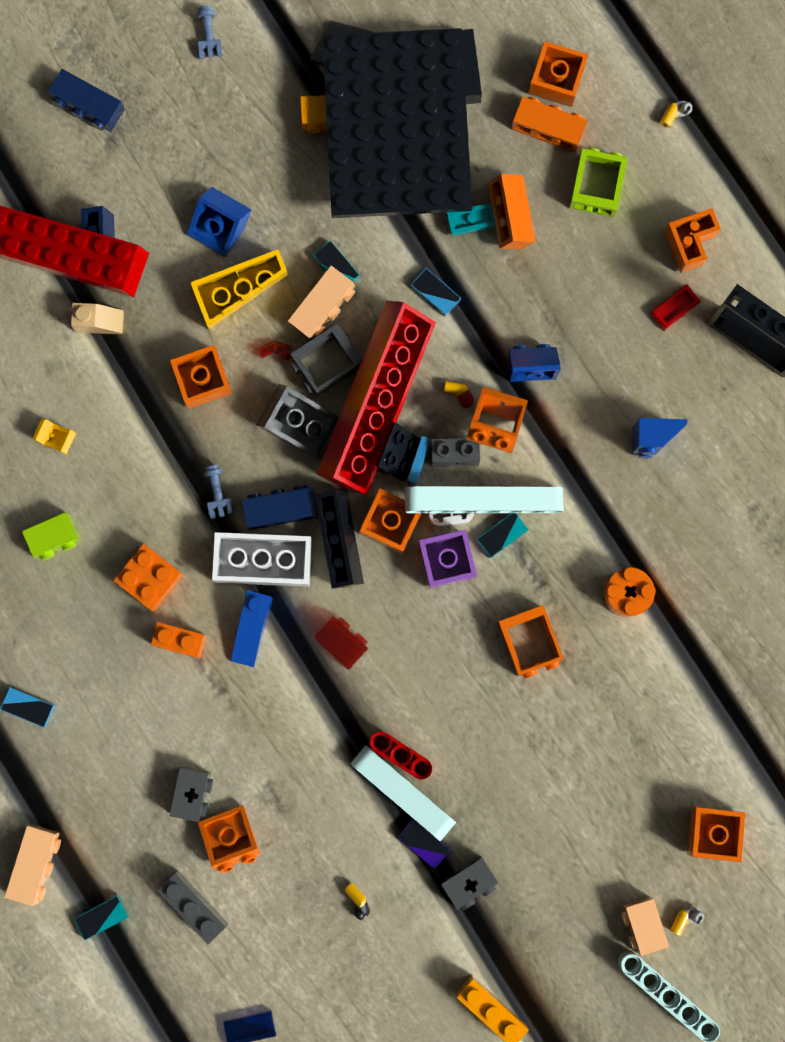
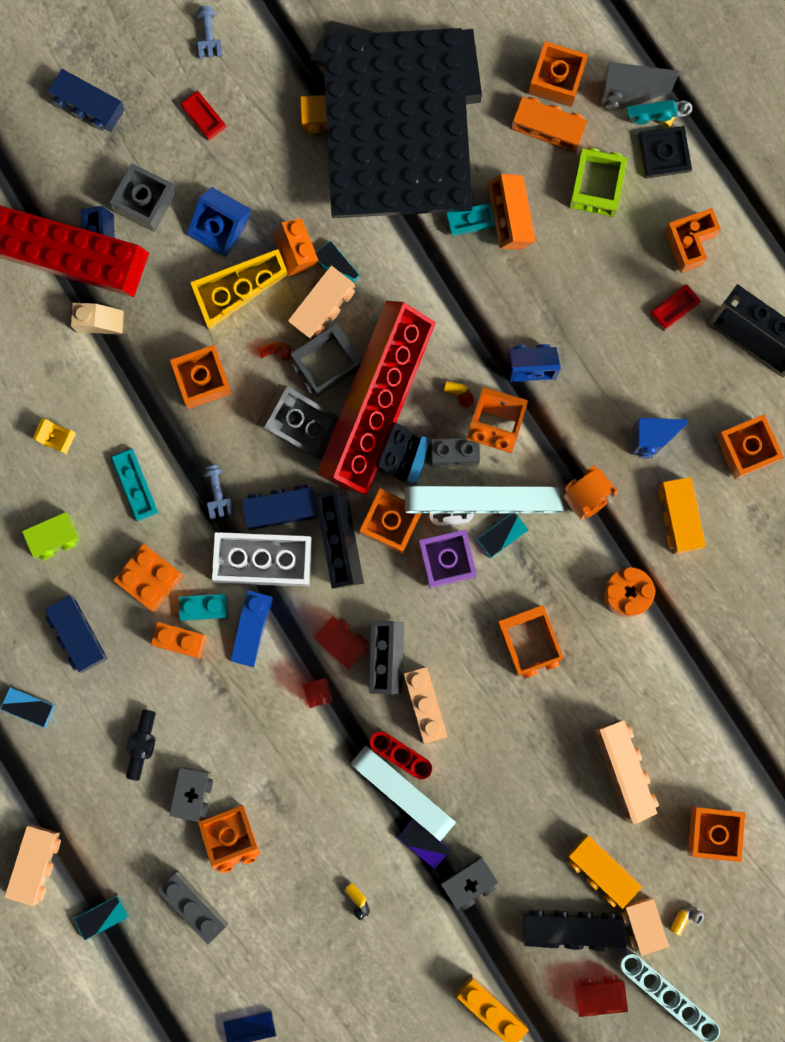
(75, 634): none -> dark blue brick
(134, 484): none -> teal tile
(140, 745): none -> black axle
(143, 197): none -> dark grey brick
(203, 115): none -> red tile
(203, 607): none -> teal plate
(295, 246): none -> orange brick
(317, 693): none -> clear red brick
(386, 657): none -> dark grey brick
(425, 705): none -> light nougat brick
(435, 292): black tile -> none
(574, 930): none -> black wedge
(589, 493): none -> orange brick
(600, 996): none -> clear red brick
(603, 872): none -> light orange brick
(625, 771): none -> light nougat slope
(633, 84): none -> dark grey slope
(653, 111): none -> teal plate
(665, 152): none -> black tile
(681, 515): none -> light orange brick
(749, 446): none -> orange brick

